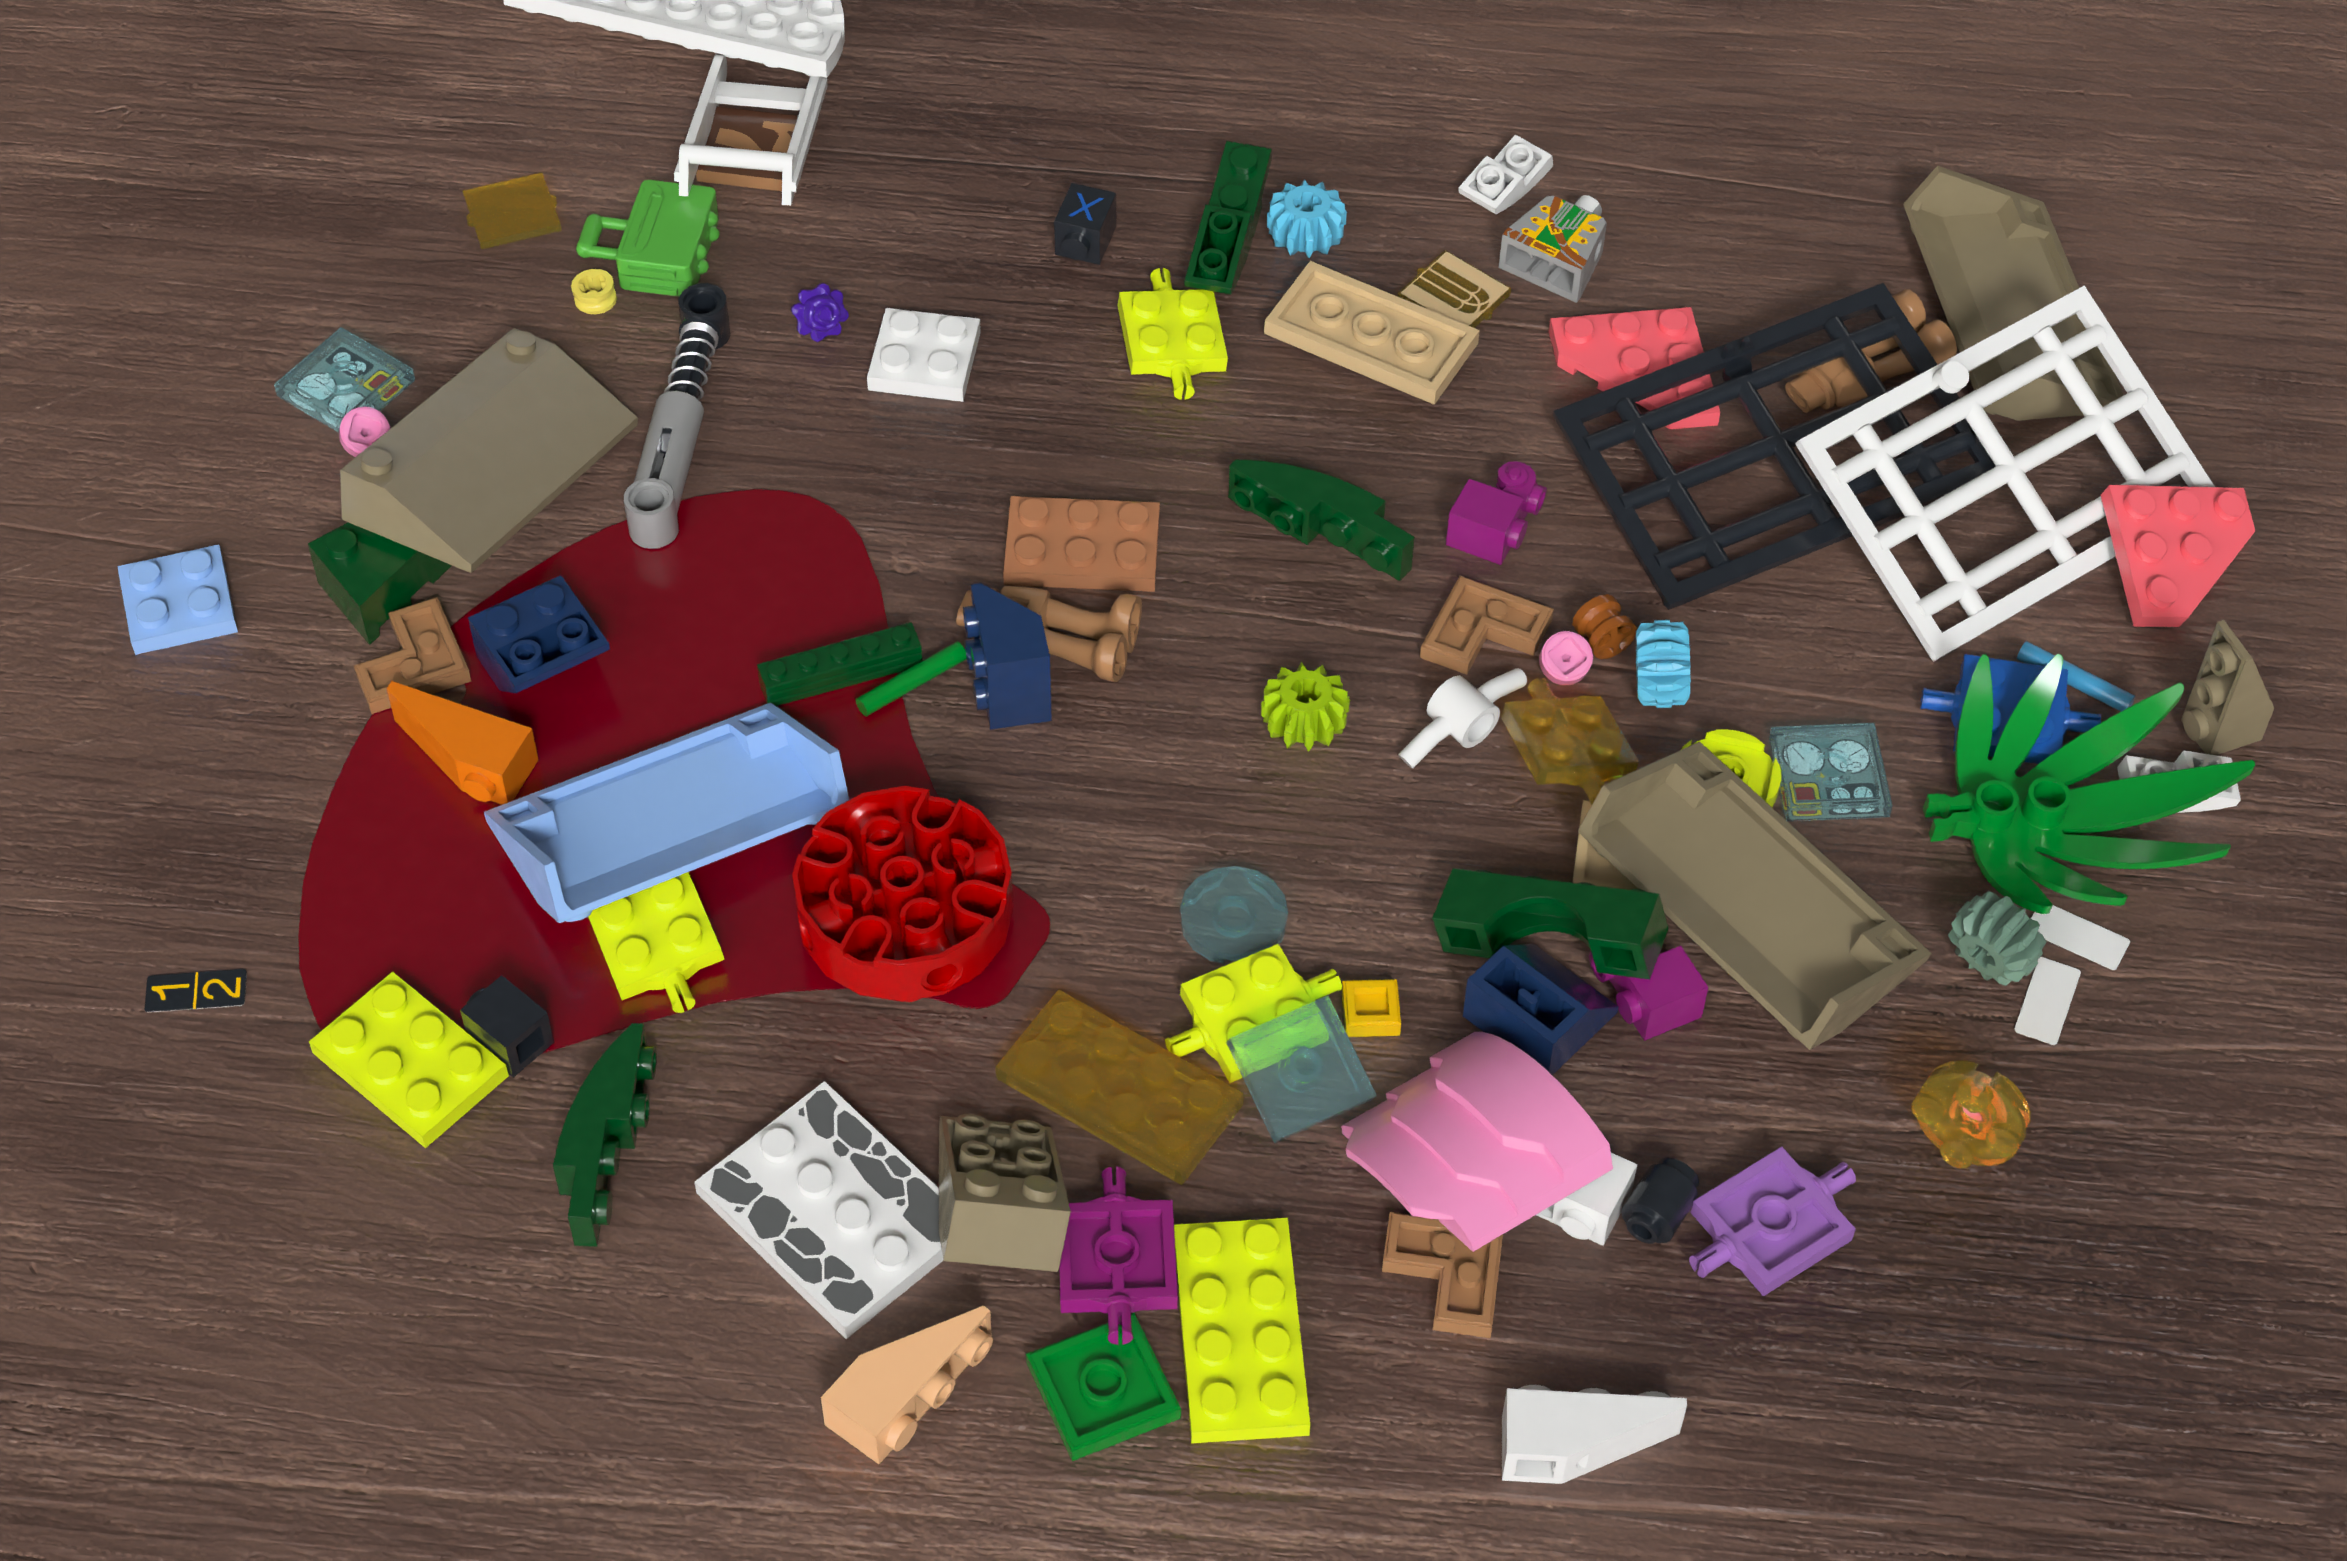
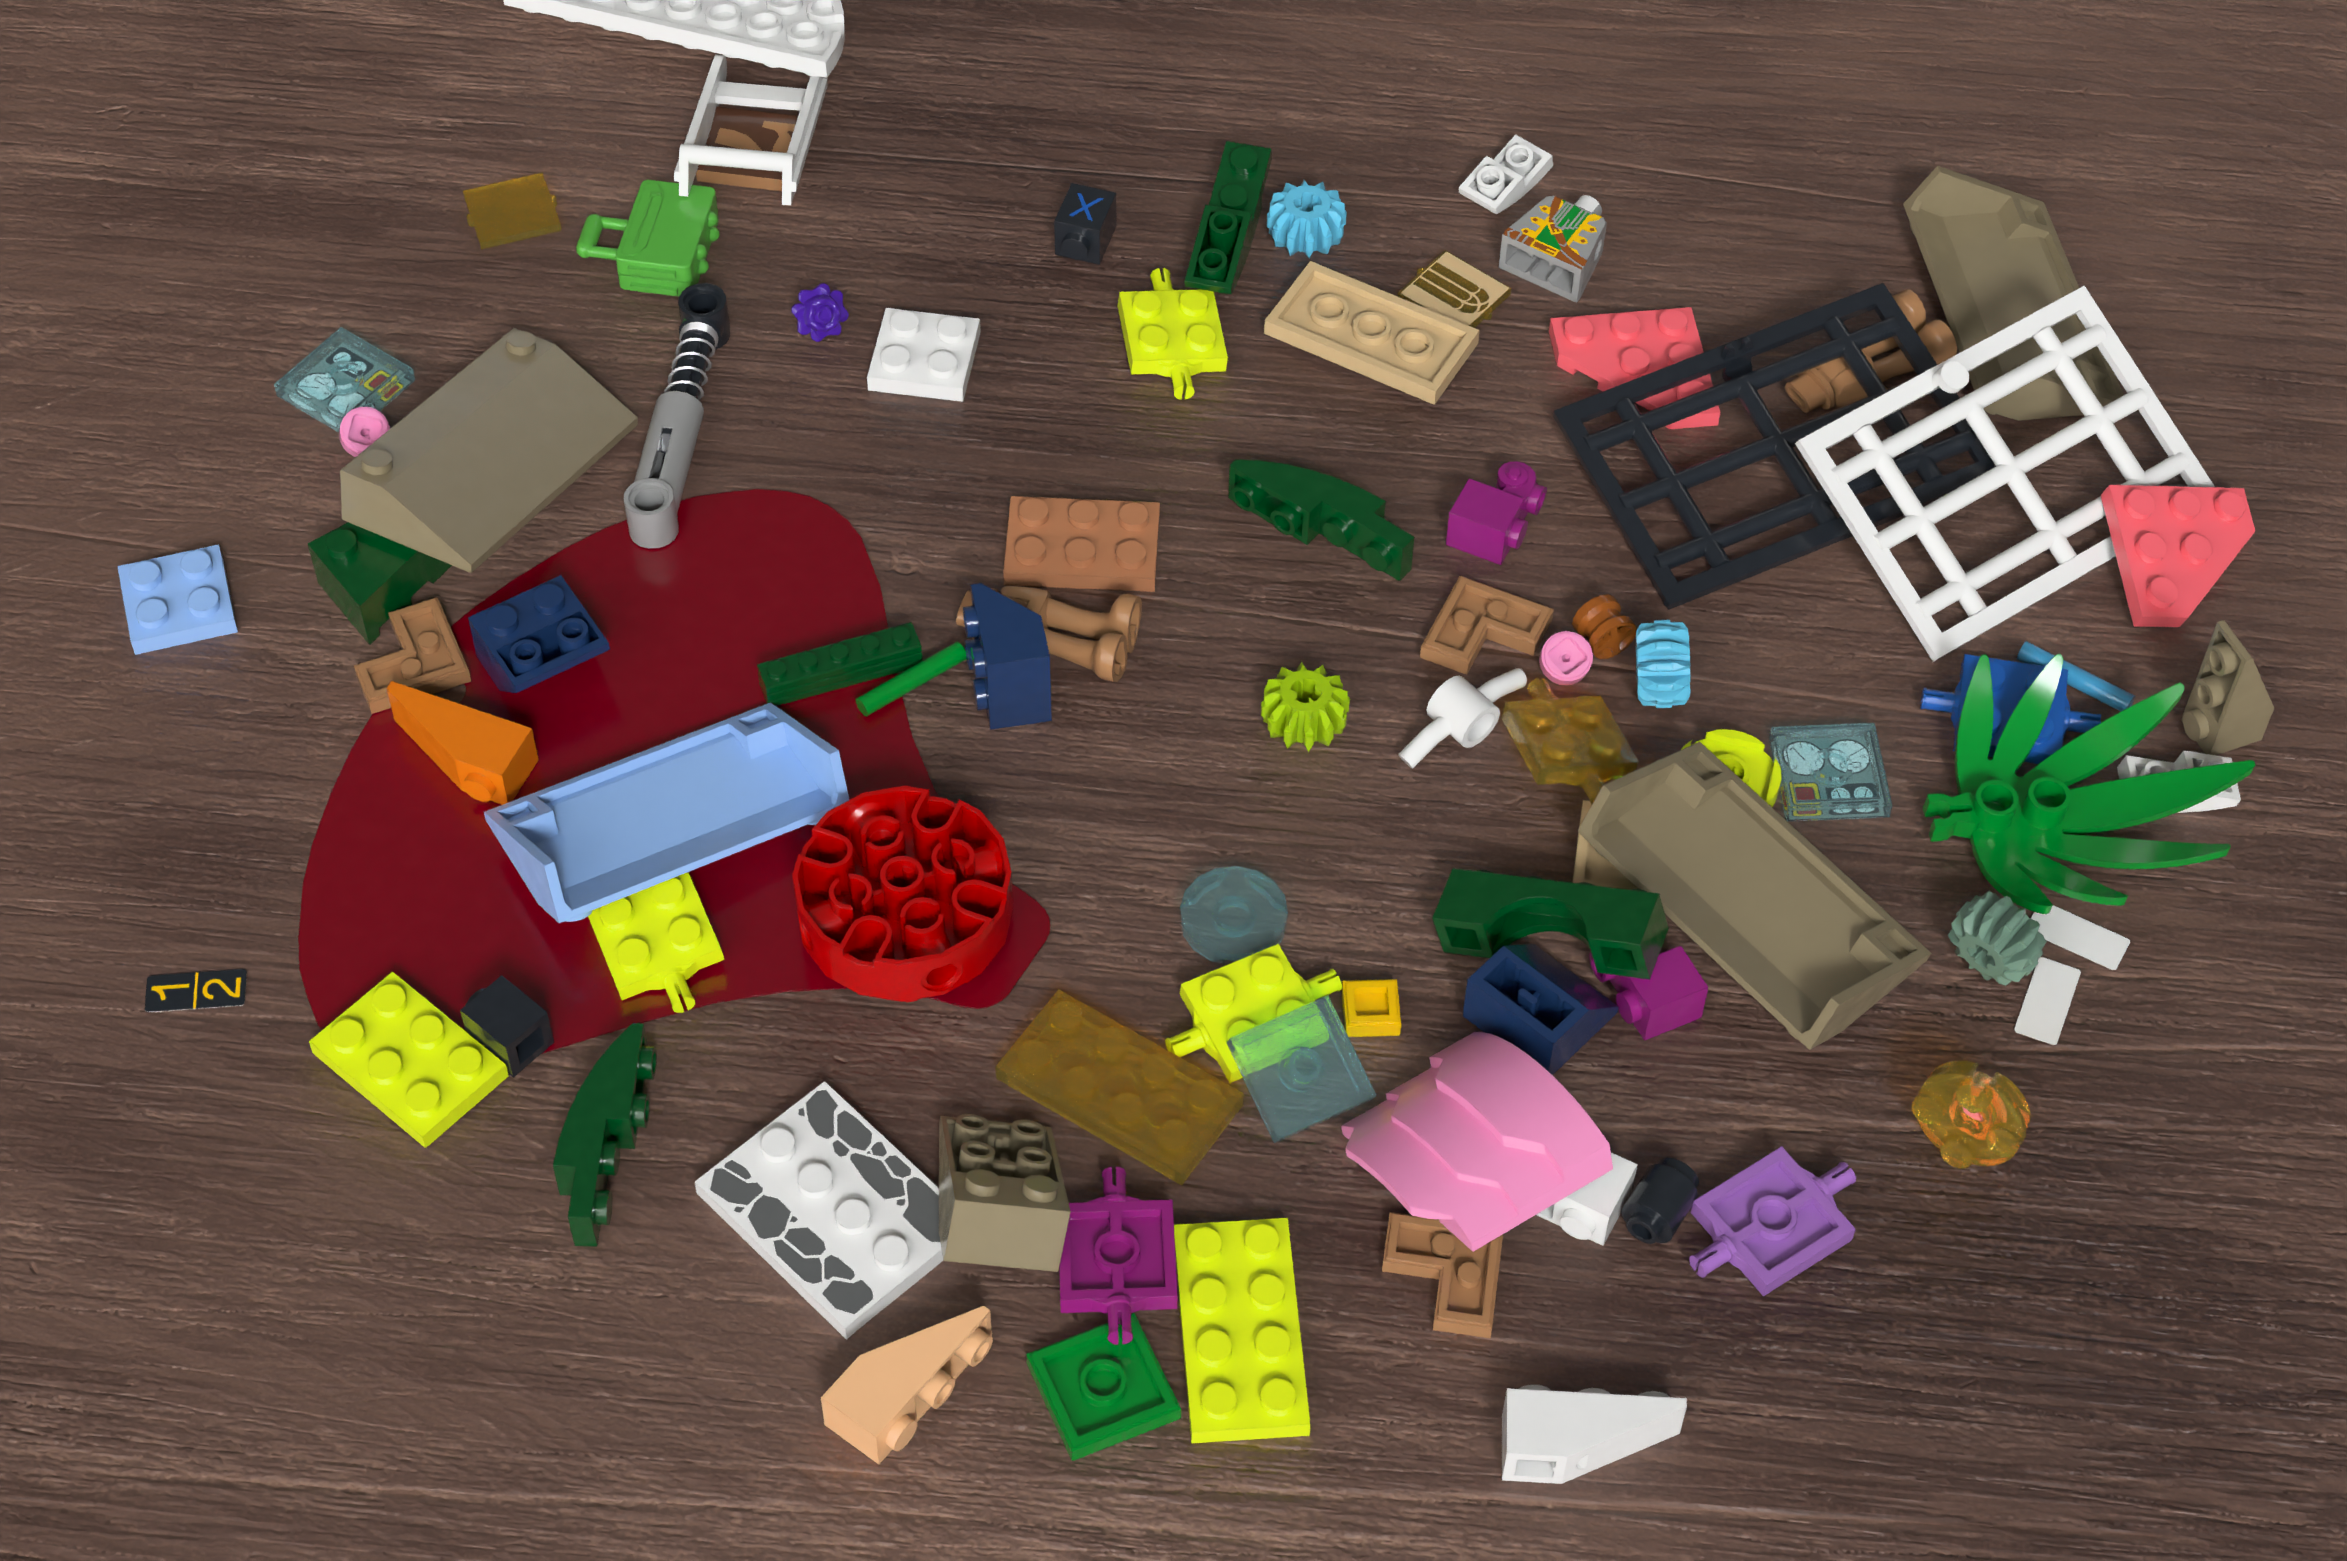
(594, 301): light yellow bush -> none

